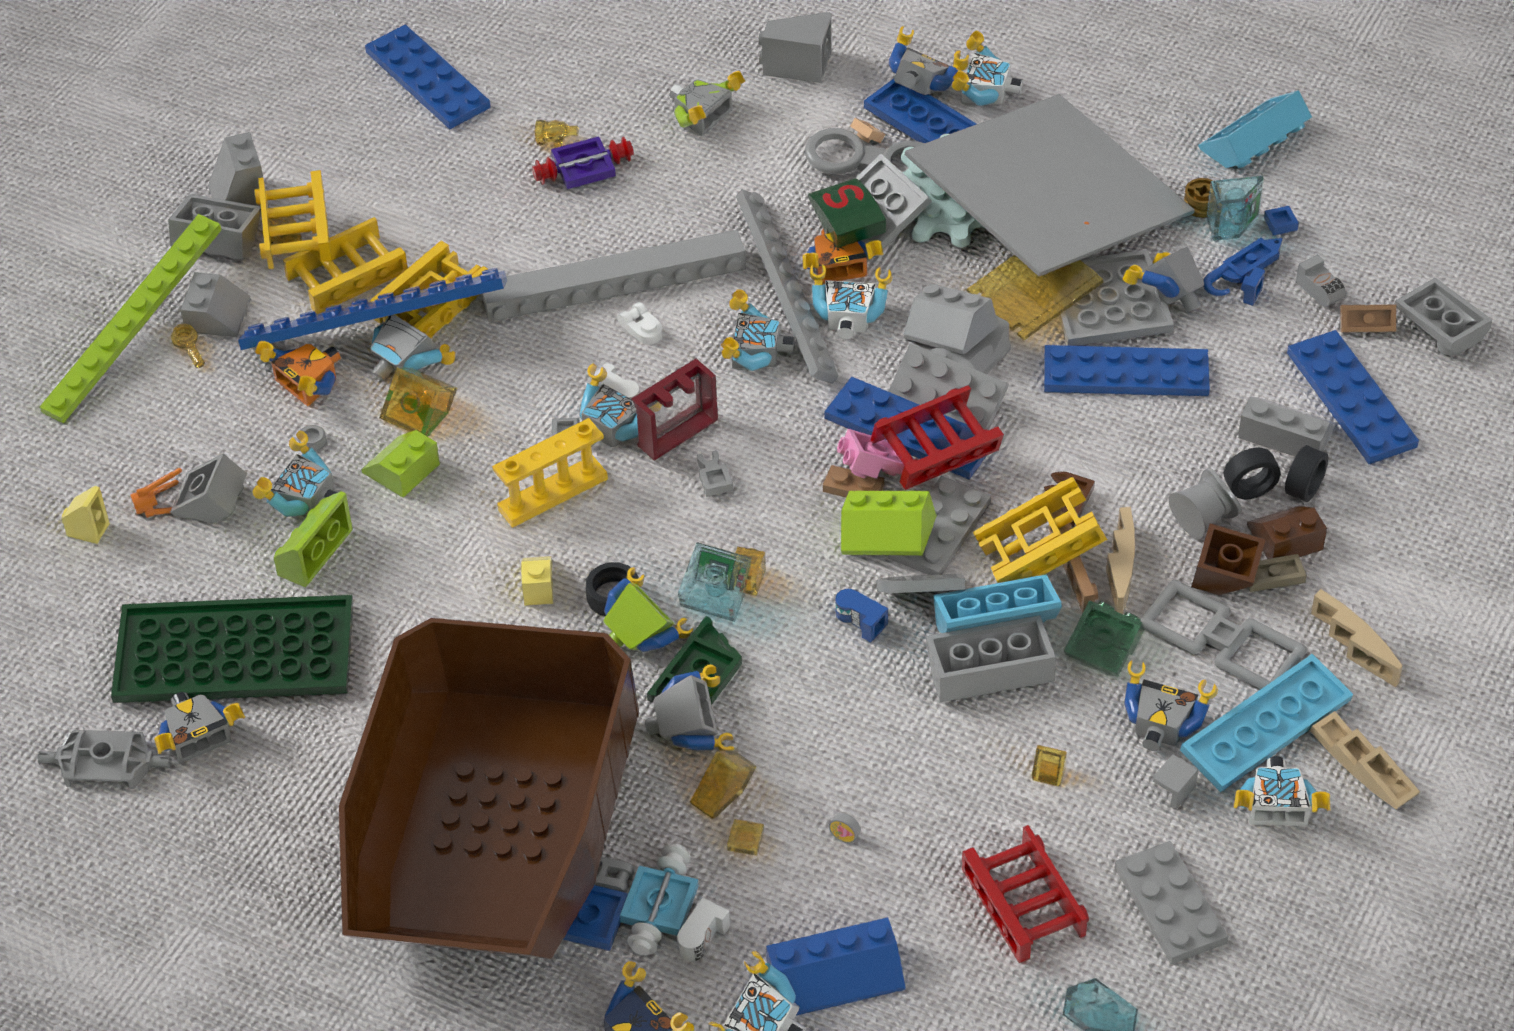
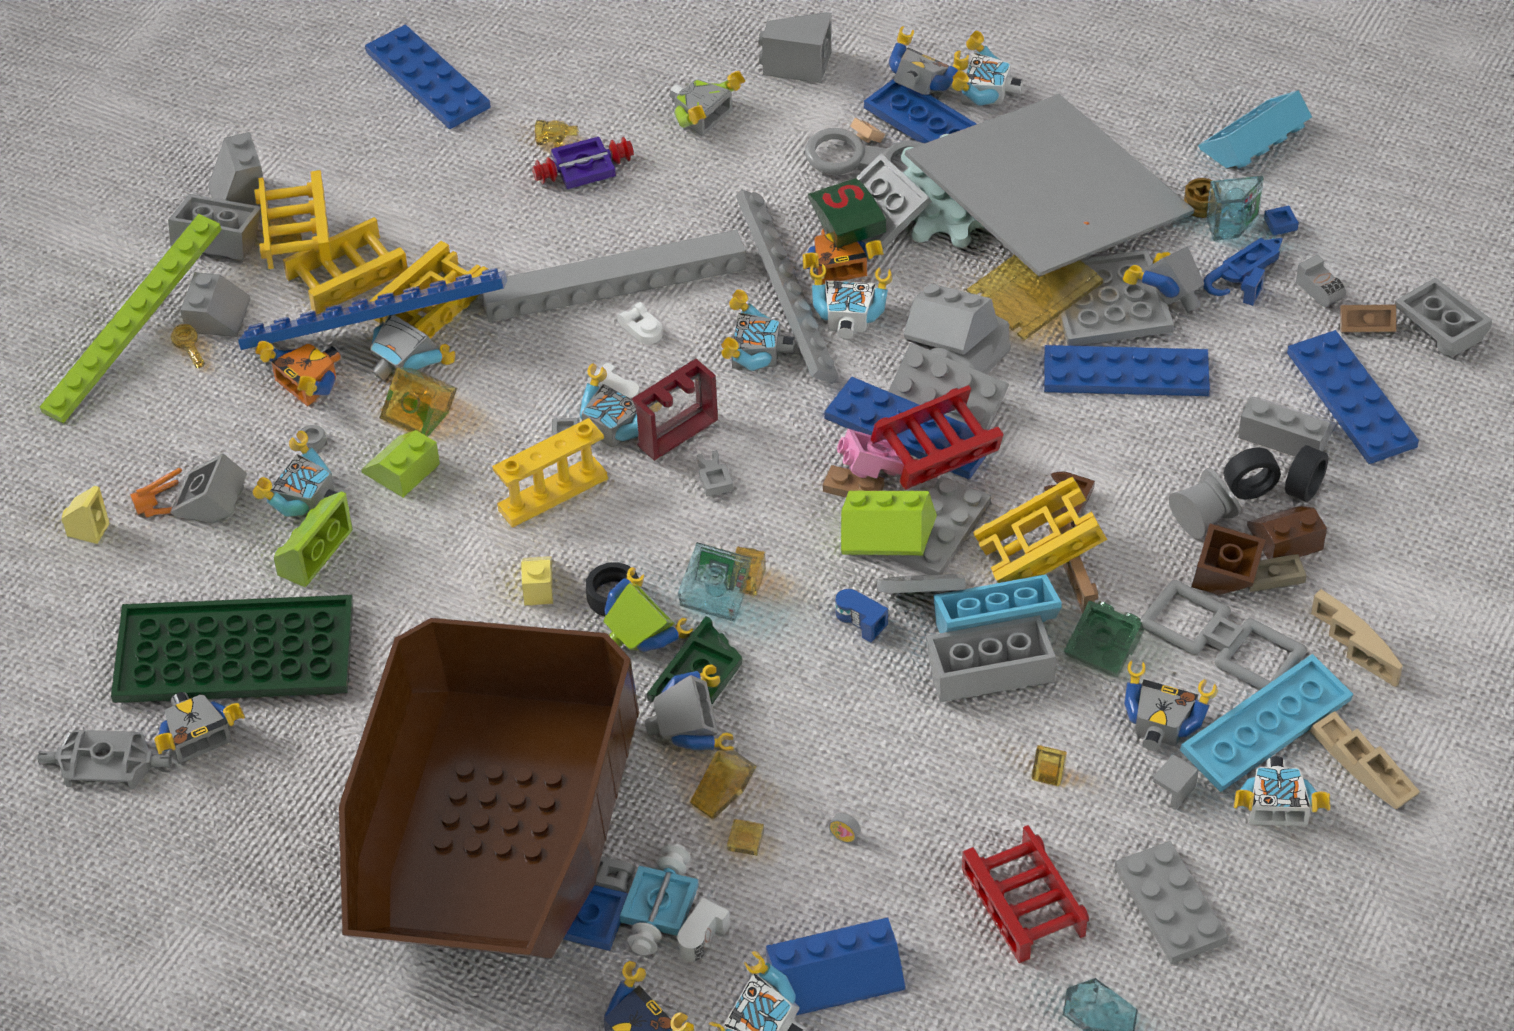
(1121, 561): tan slope -> none

